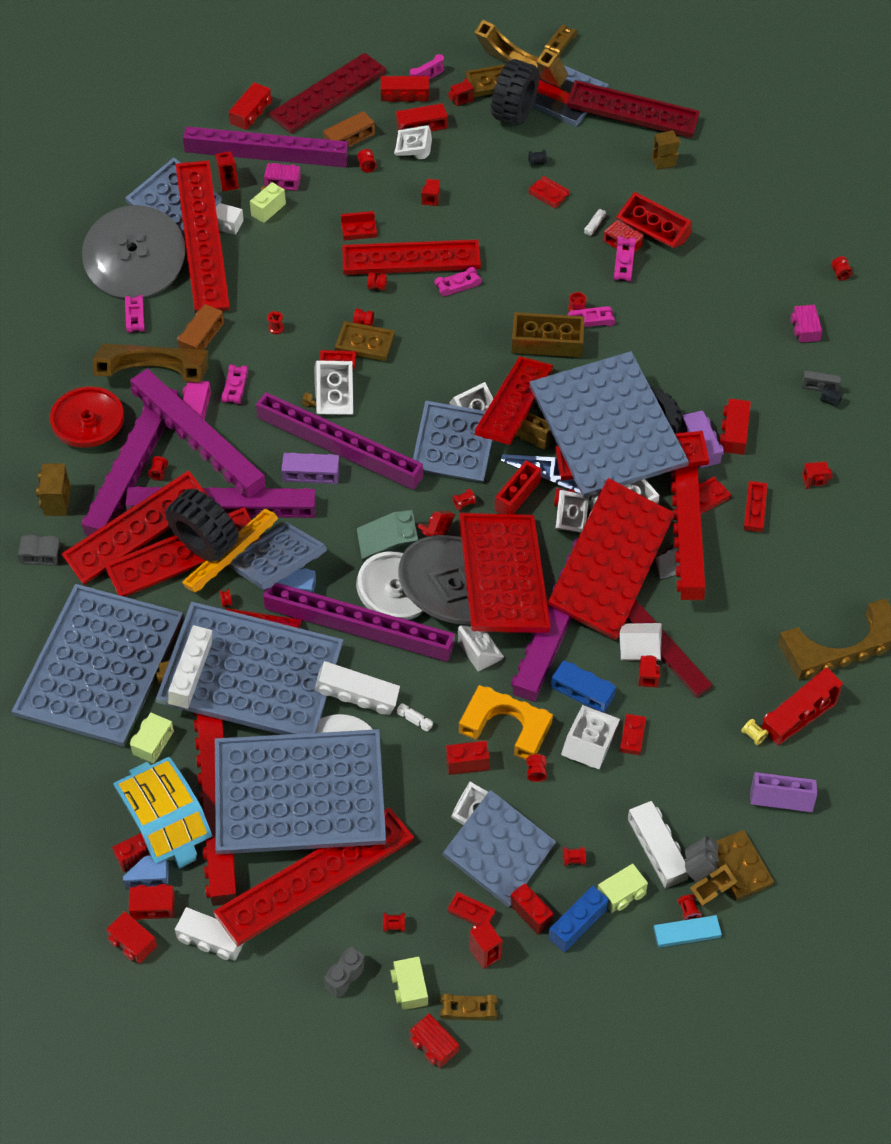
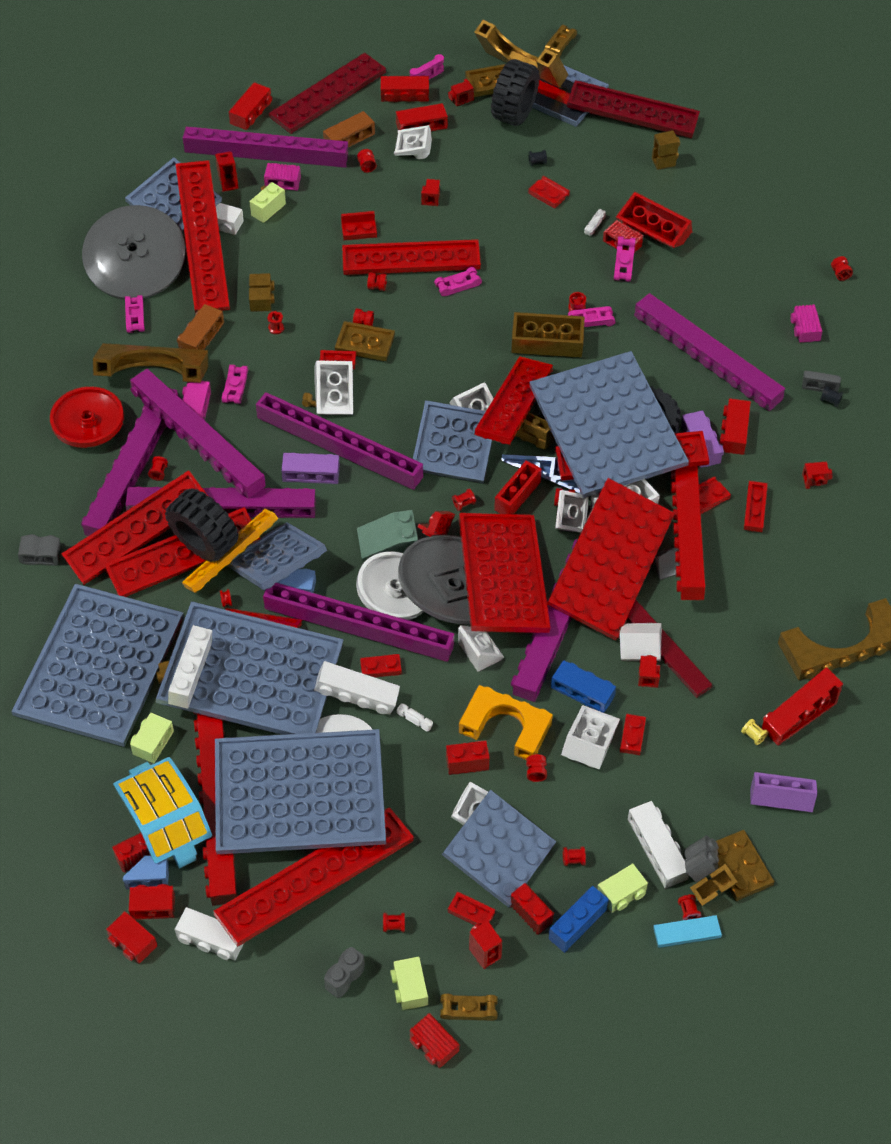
(54, 489): pearl gold brick -> none
(260, 292): none -> pearl gold piece
(381, 665): none -> red plate
(709, 352): none -> magenta brick

